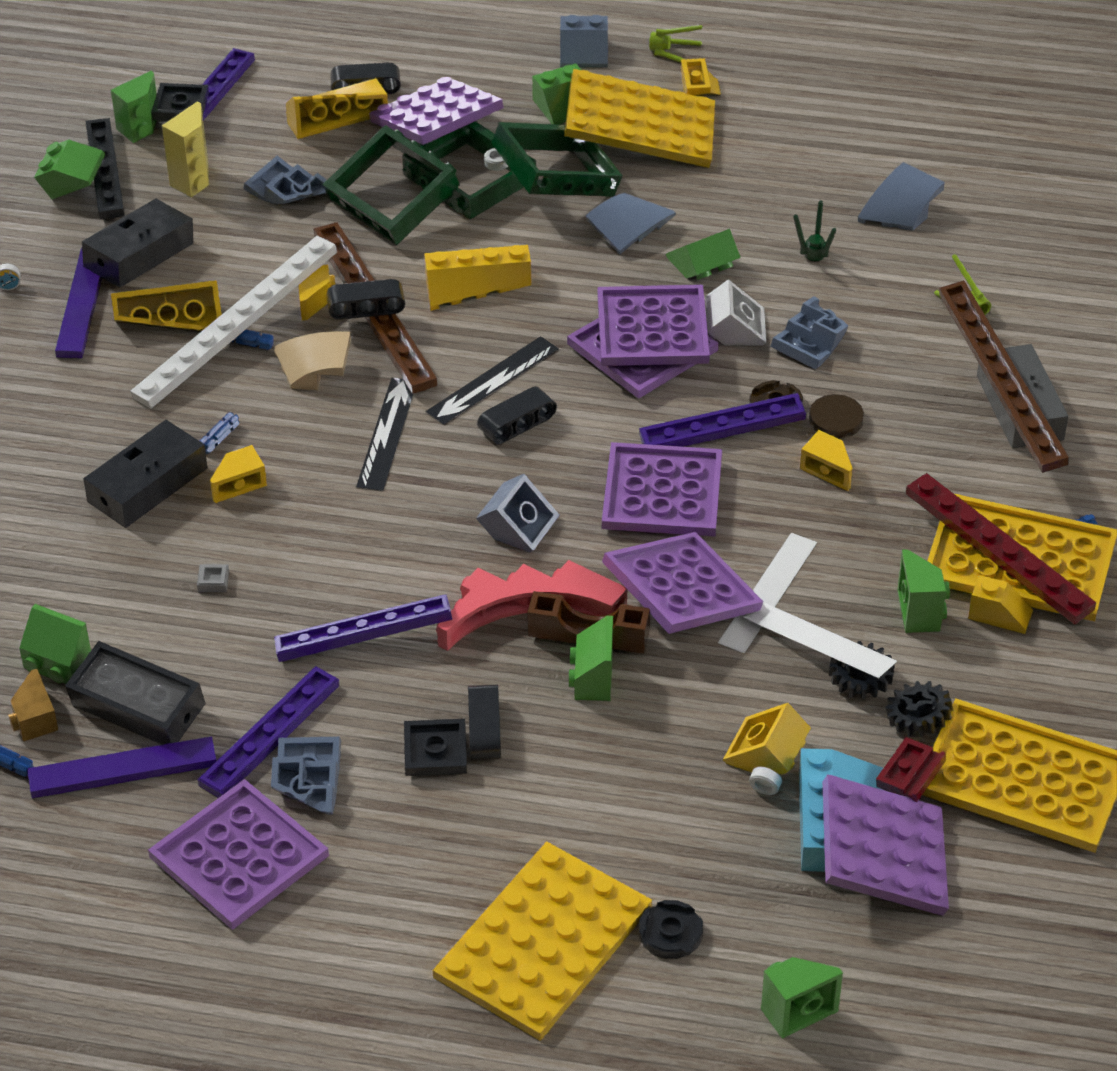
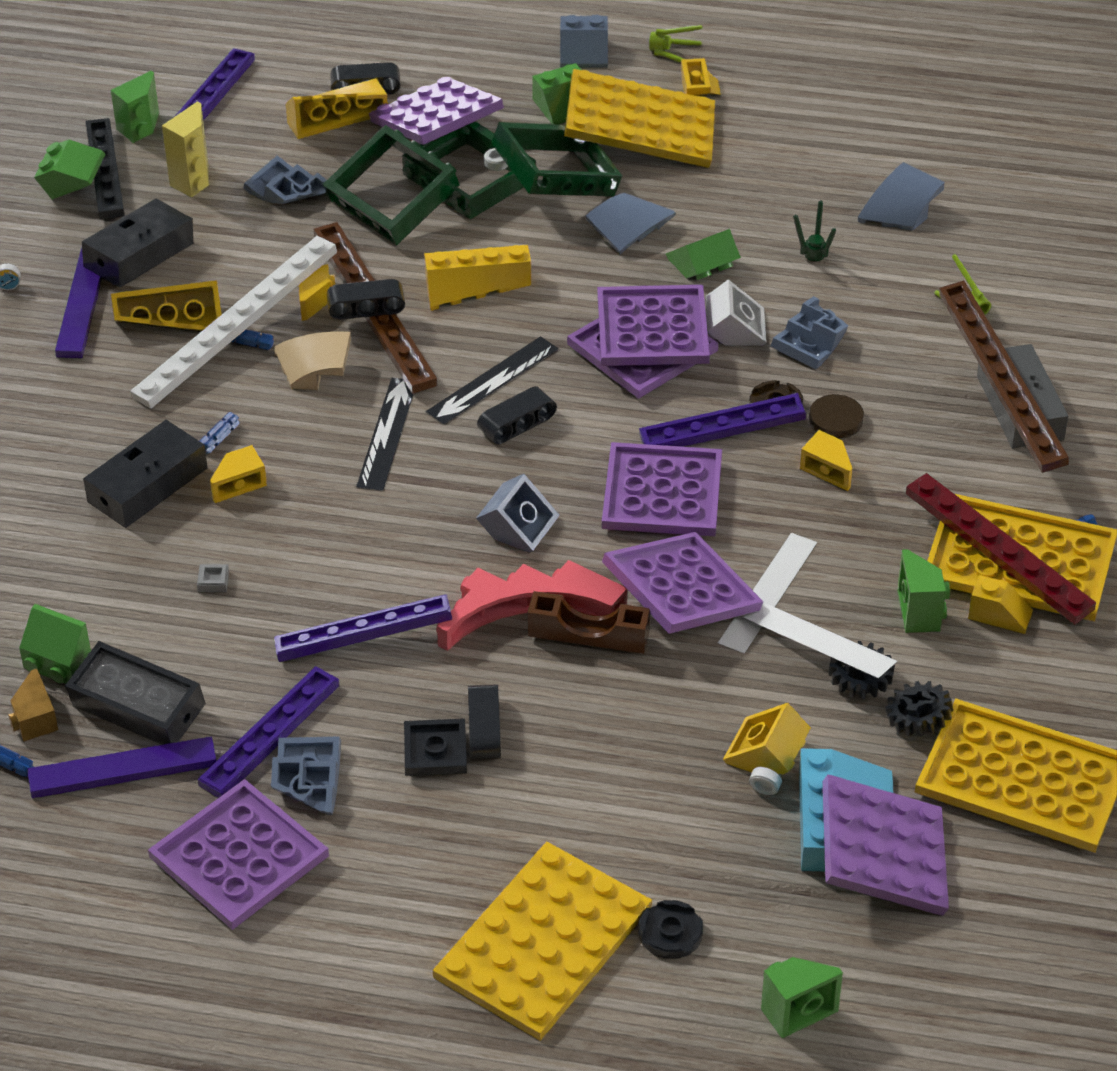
(177, 97): black plate -> none
(593, 662): bright green slope -> none
(910, 769): dark red plate -> none

